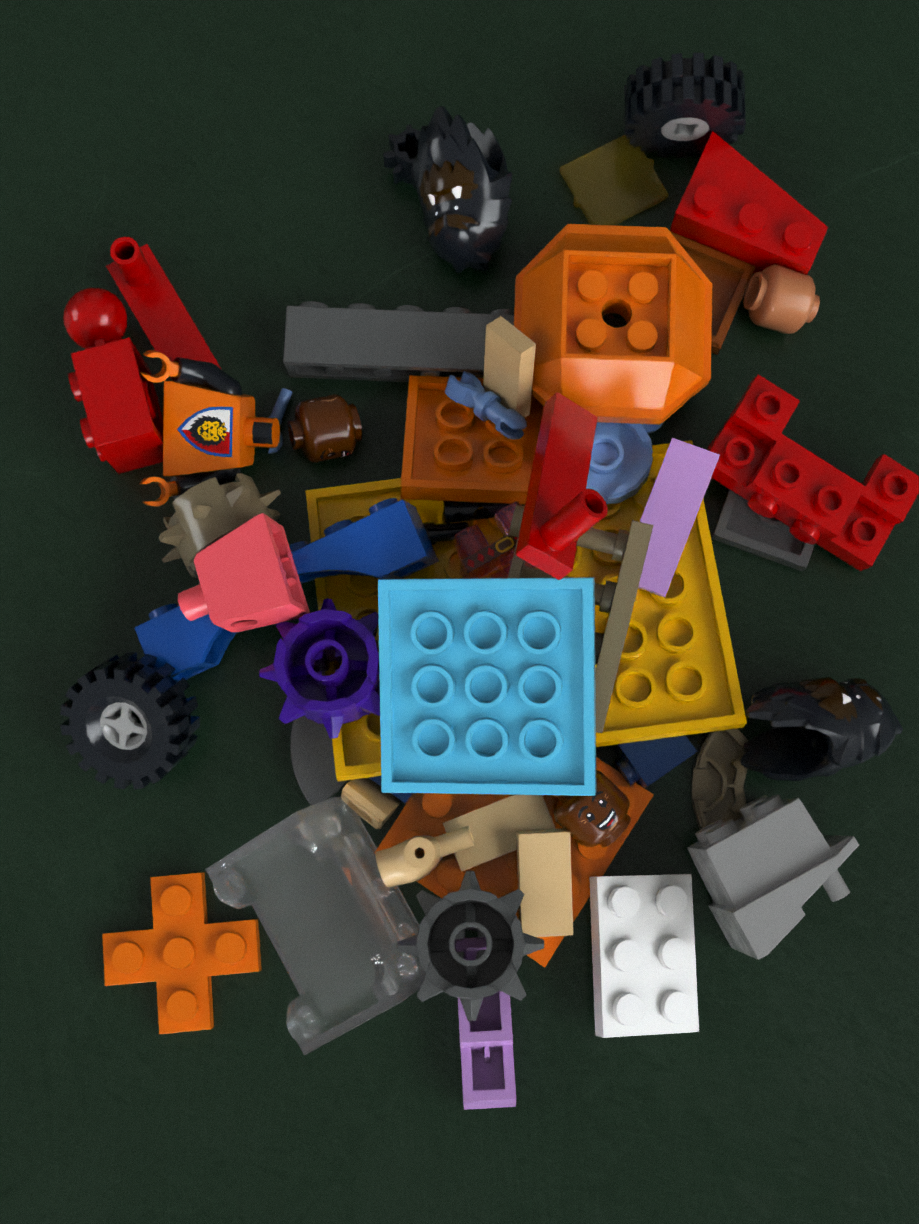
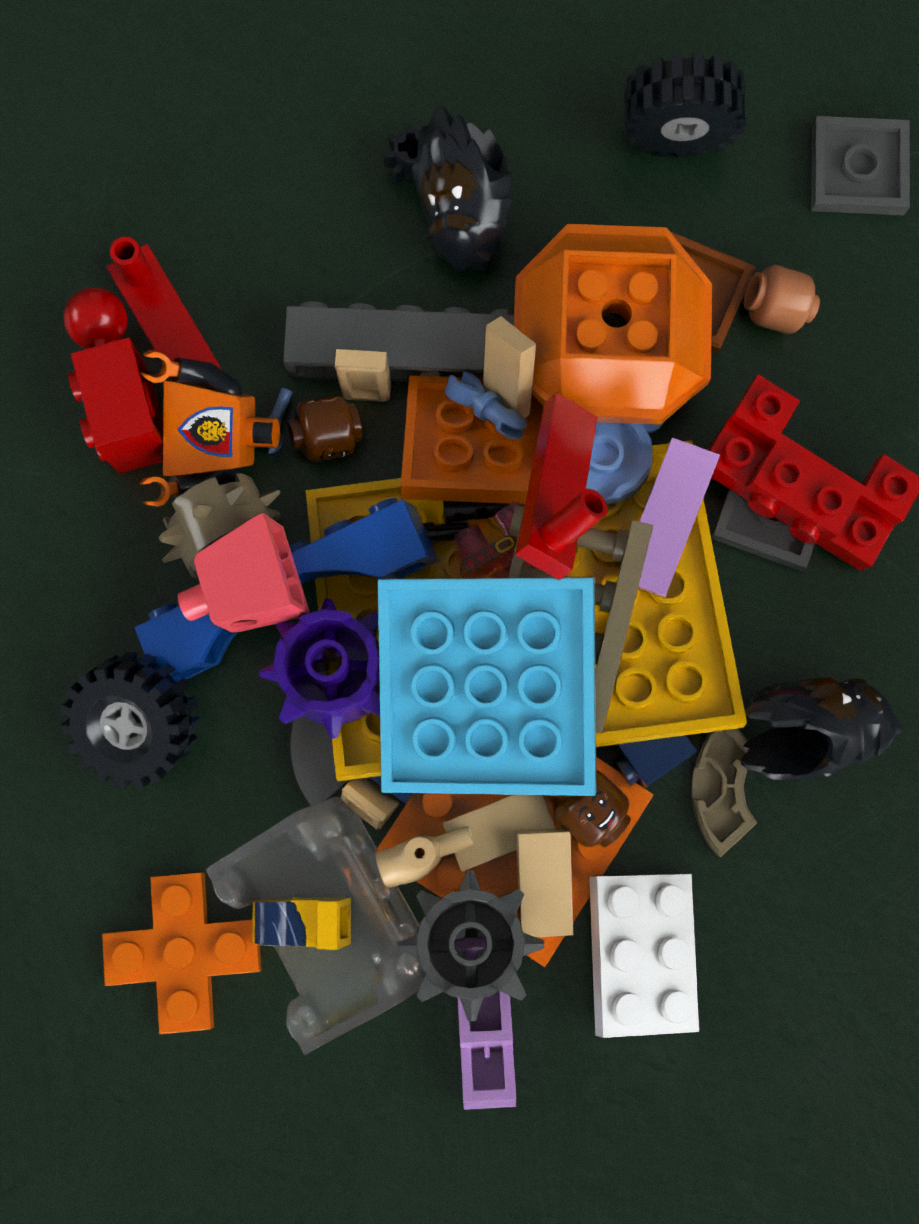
(302, 922): none -> leg
(363, 375): none -> tan tile
(613, 182): clear yellow piece -> none
(746, 213): red wedge -> none
(766, 870): light grey piece -> none
(860, 165): none -> dark grey tile

